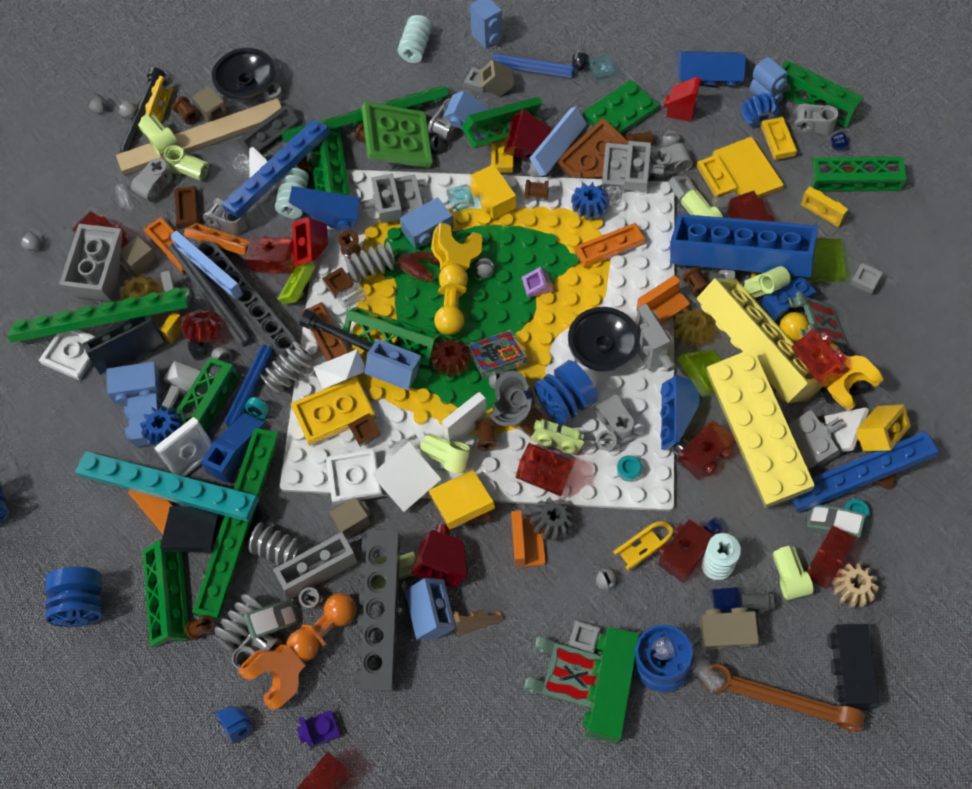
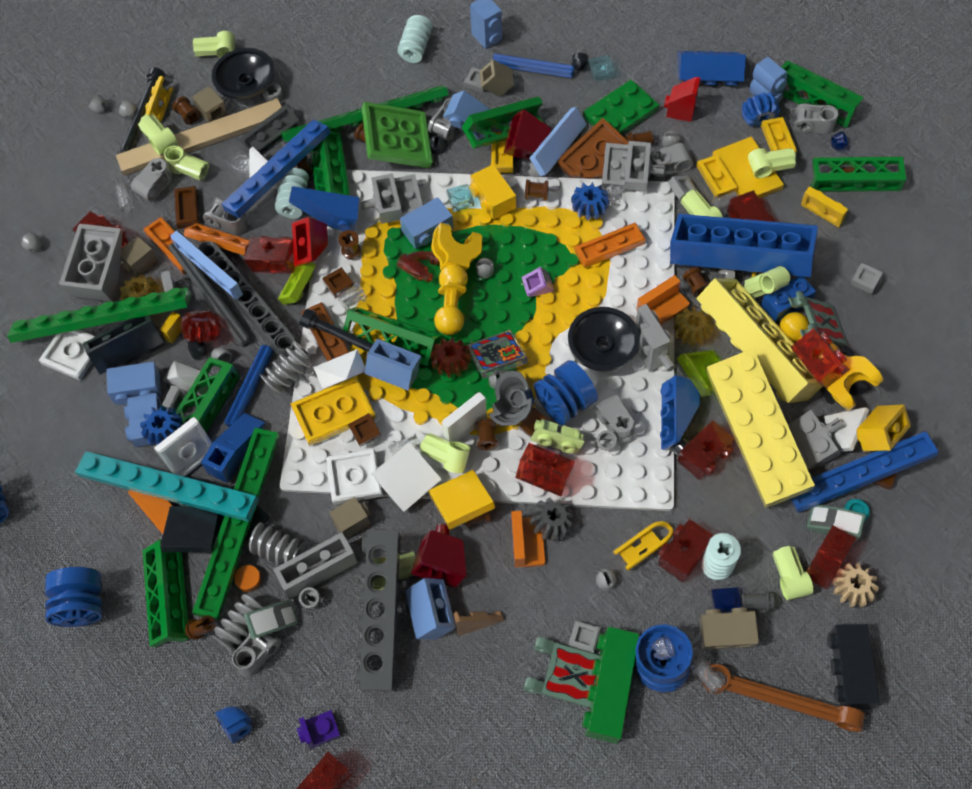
(214, 45): none -> yellowish green piece
(247, 578): none -> orange tile
(257, 407): teal tile -> none
(301, 646): orange piece -> none
(370, 262): light grey piece -> none
(629, 468): teal tile -> none
(713, 525): clear blue hinge -> none
(765, 162): none -> yellowish green piece
(828, 261): clear neon green tile -> none

